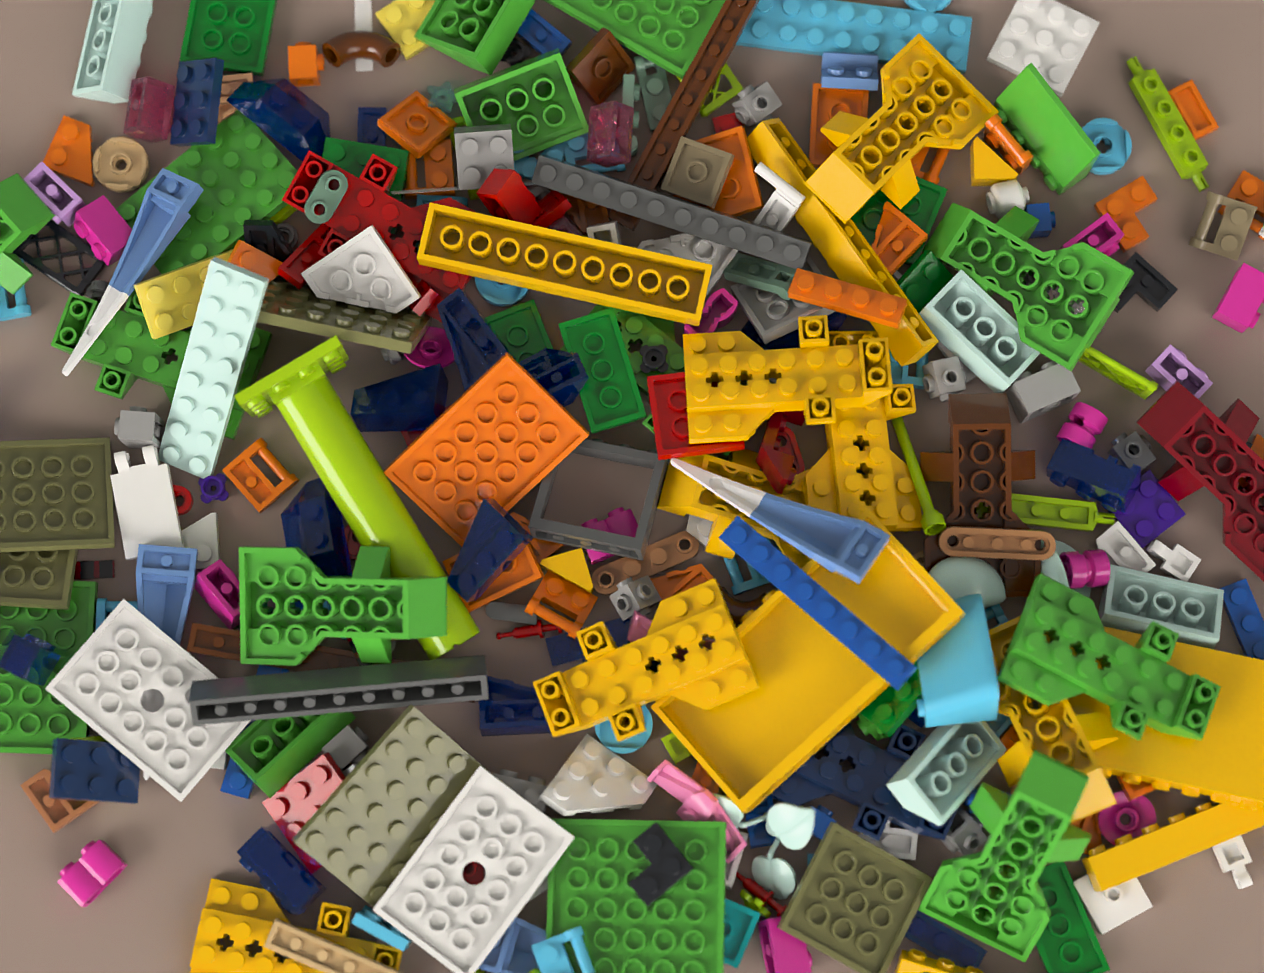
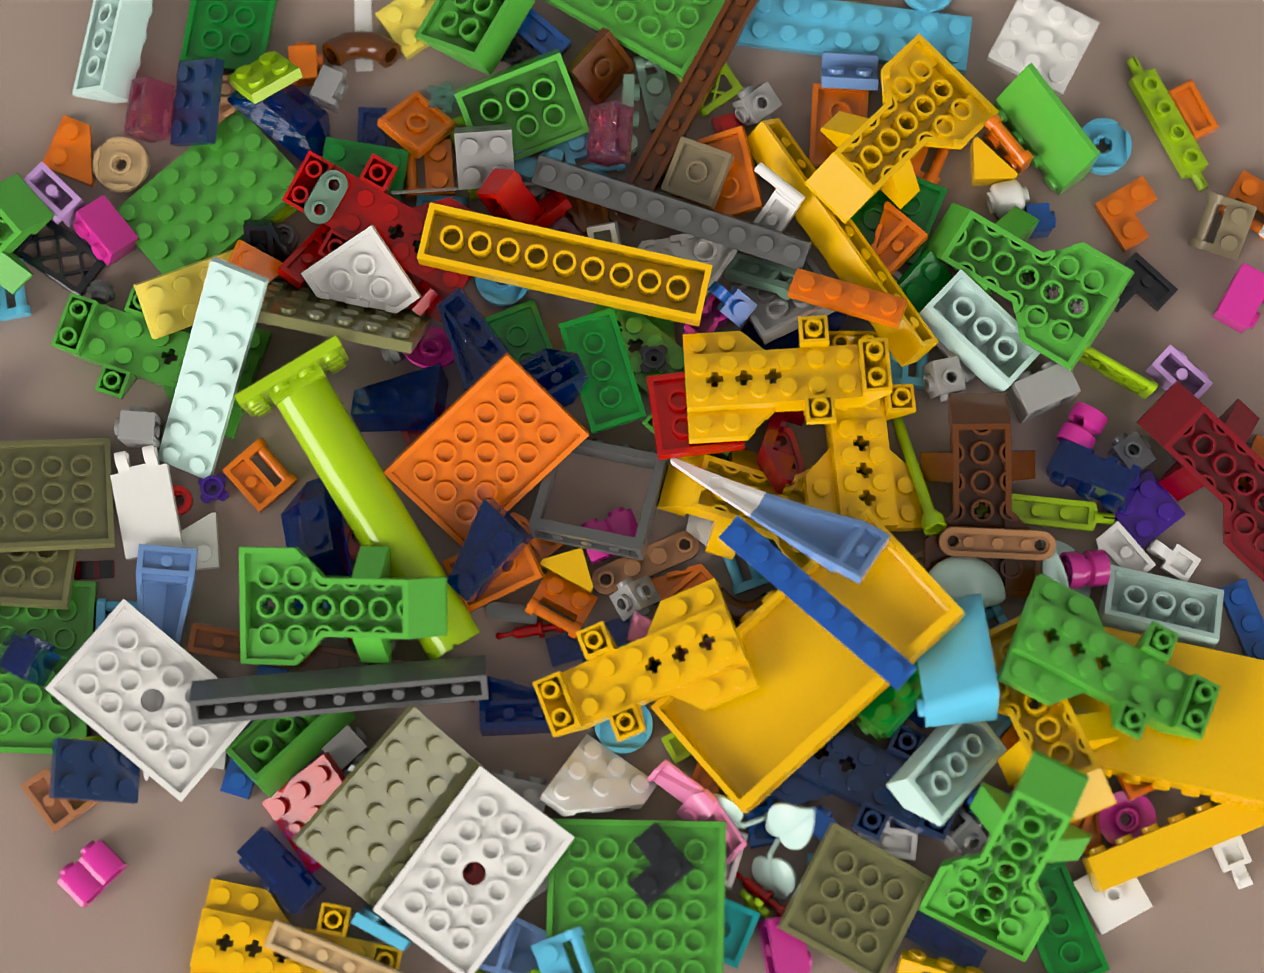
(157, 223): medium blue plate -> none
(221, 592): dark pink brick -> none
(264, 76): none -> lime plate
(329, 87): none -> light grey brick
(733, 304): none -> plate
(1101, 235): dark pink brick -> none

